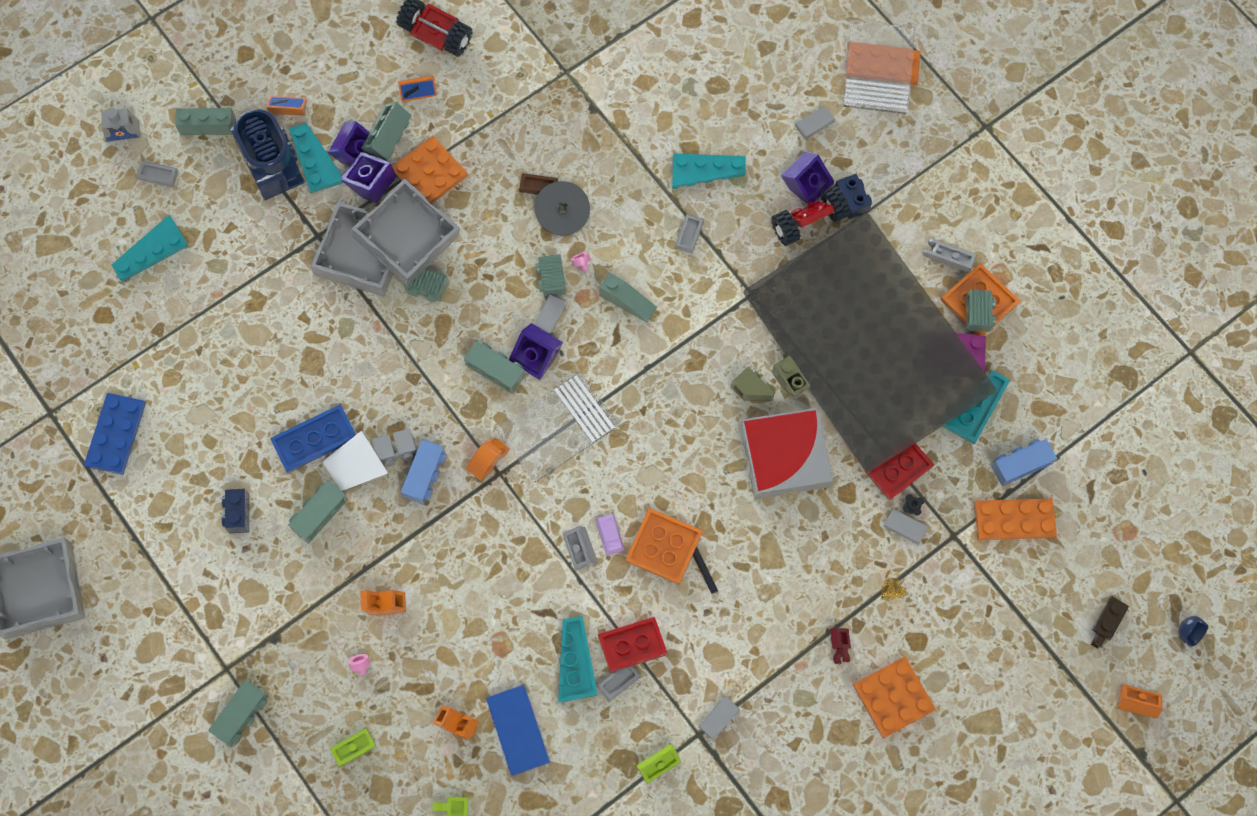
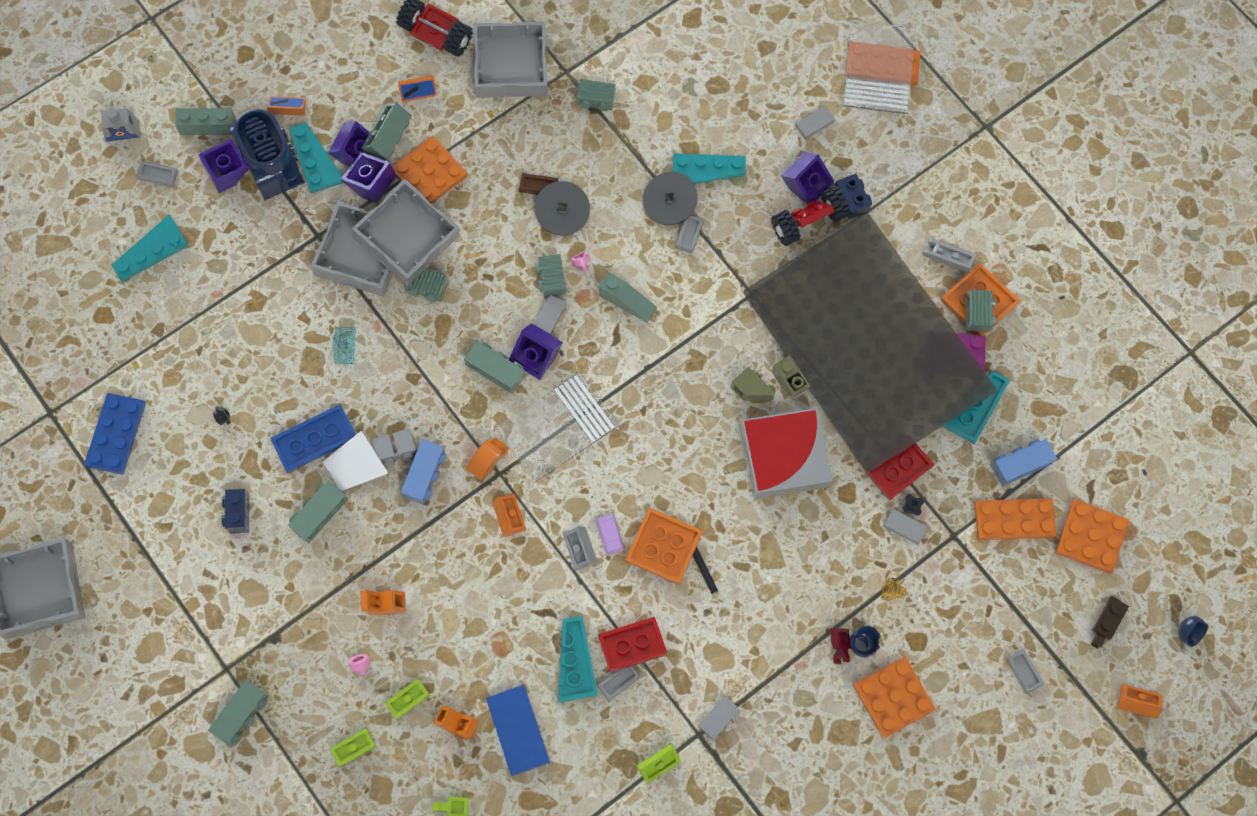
(221, 415): none -> black plate
(224, 165): none -> dark purple slope
(344, 345): none -> clear light blue slope
(407, 699): none -> lime plate
(508, 515): none -> orange slope
(510, 59): none -> light grey tile
(596, 95): none -> sand green brick
(670, 185): none -> dark grey piece
(865, 641): none -> dark blue hair
(1024, 671): none -> light grey tile
(1092, 536): none -> orange plate

